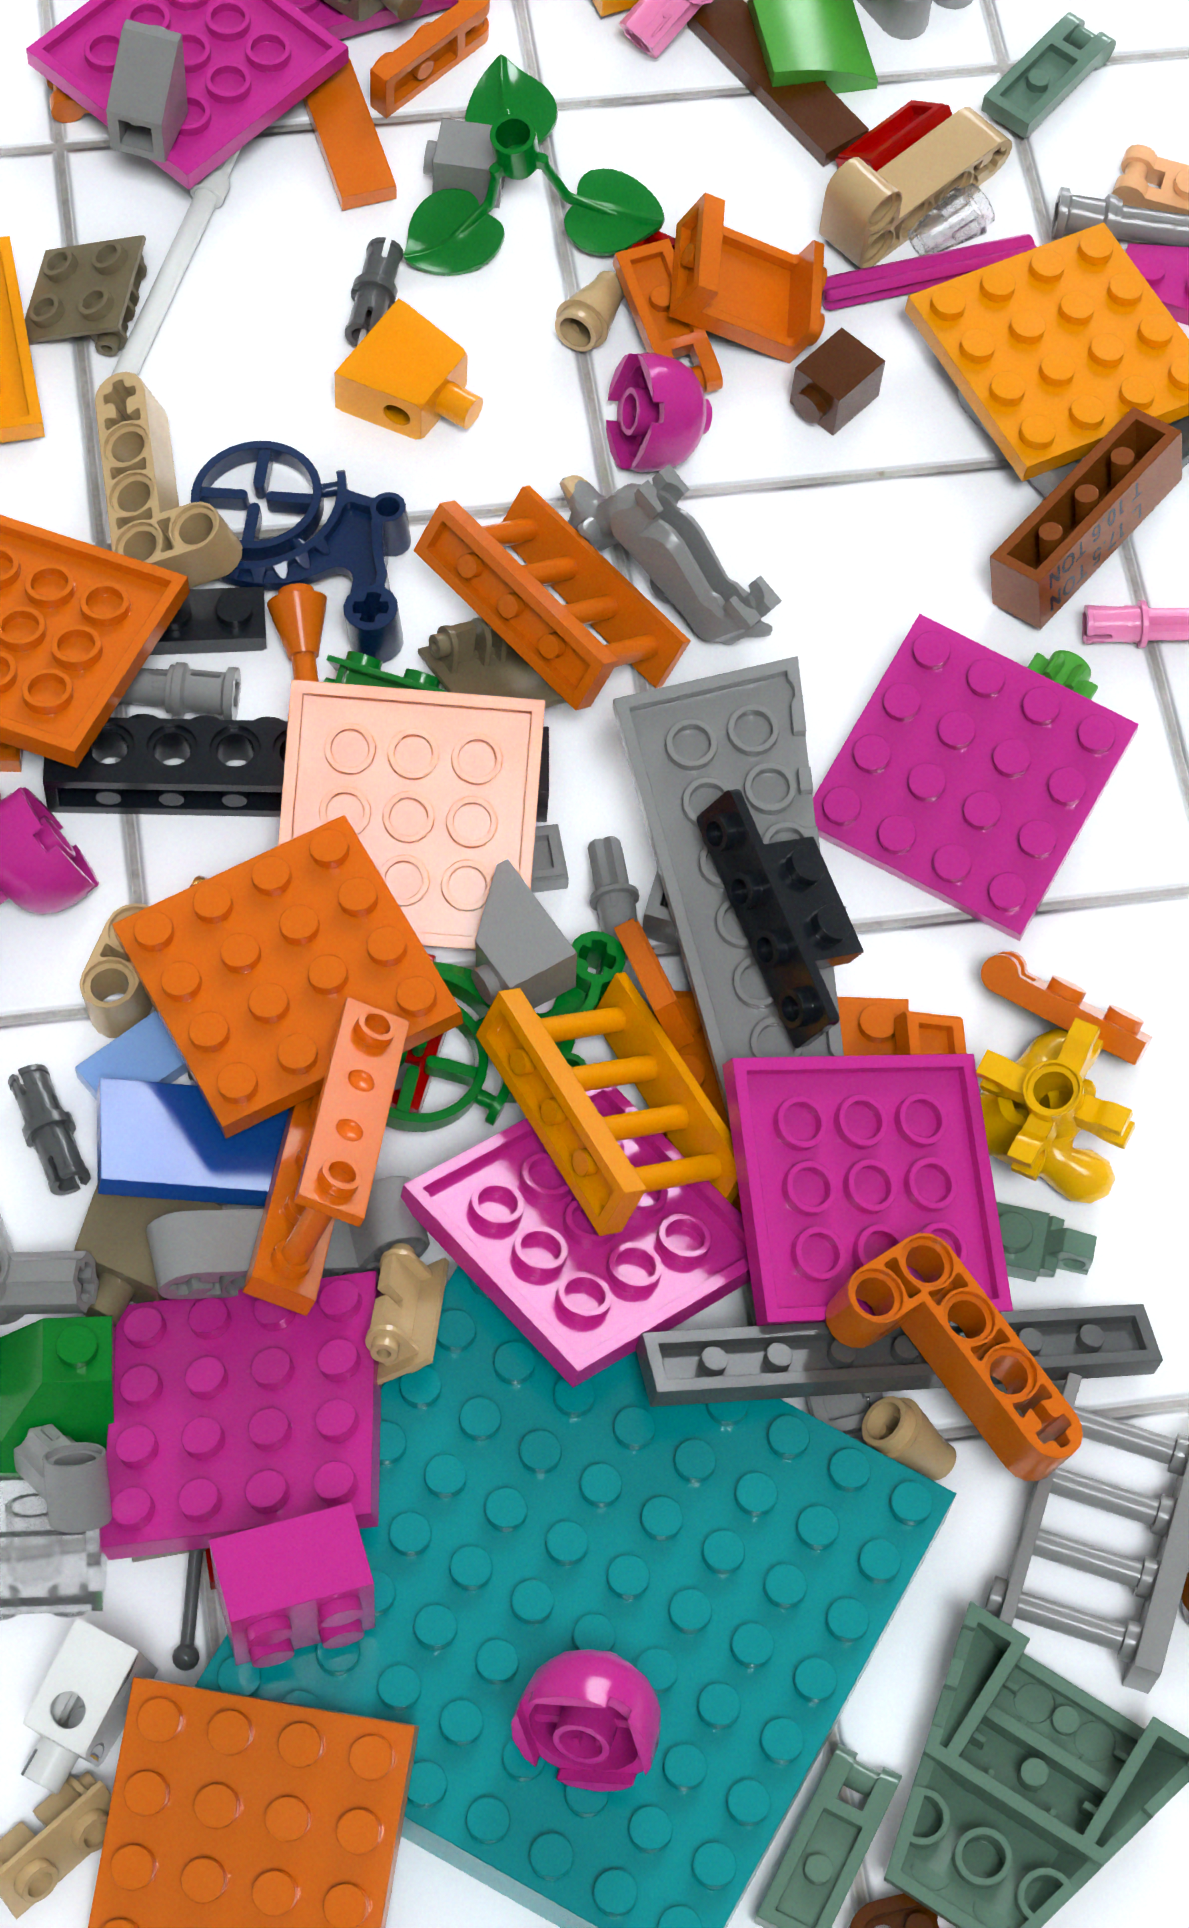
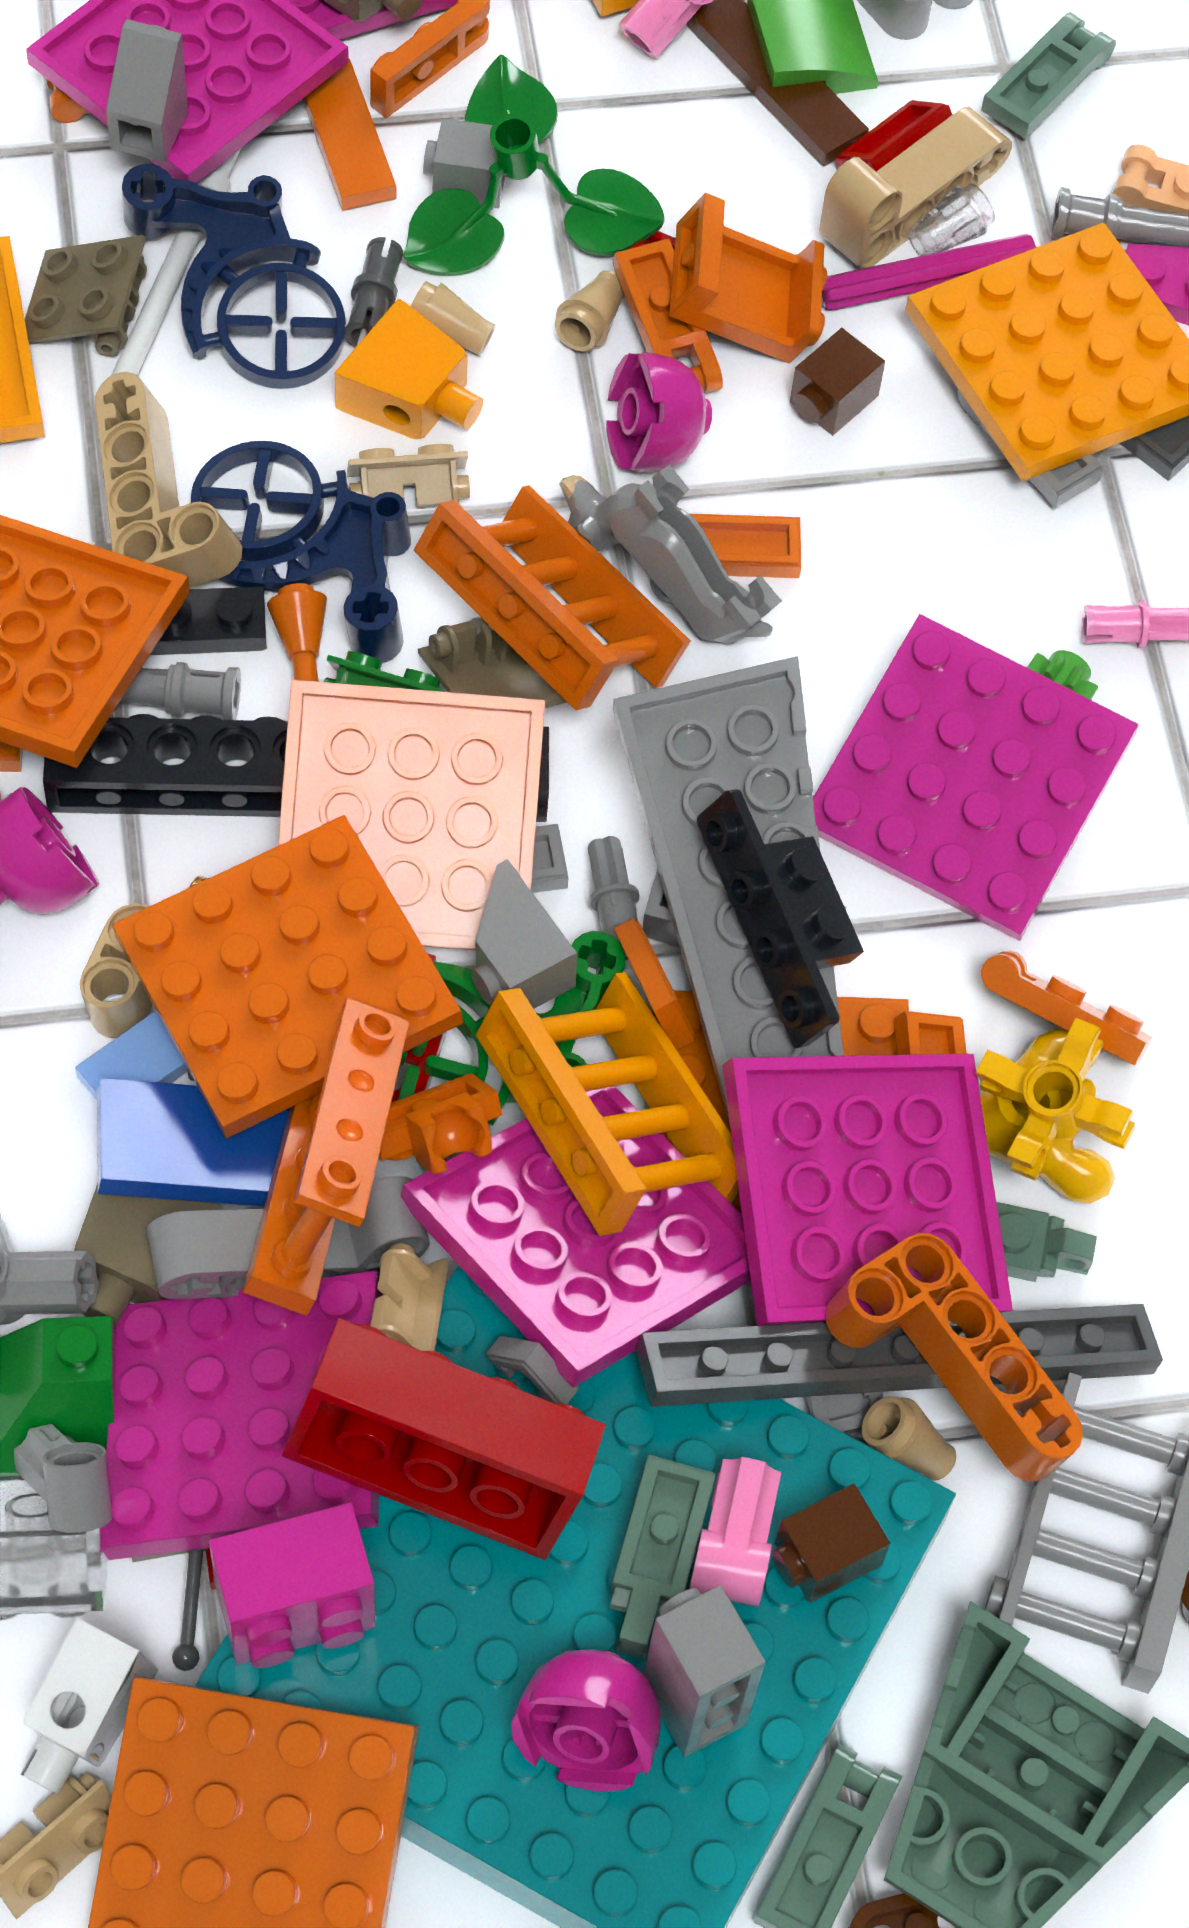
(49, 1129): dark grey pin -> none
(238, 233): none -> dark blue piece
(430, 471): none -> tan hinge
(441, 1123): none -> orange plate
(444, 1439): none -> red brick
(453, 317): none -> tan cone
(535, 1363): none -> light grey tile
(658, 1546): none -> sand green hinge
(702, 1668): none -> light grey brick
(736, 1545): none -> bright pink piece
(755, 544): none -> orange tile
(829, 1544): none -> reddish brown brick
(1086, 517): dark orange brick -> none

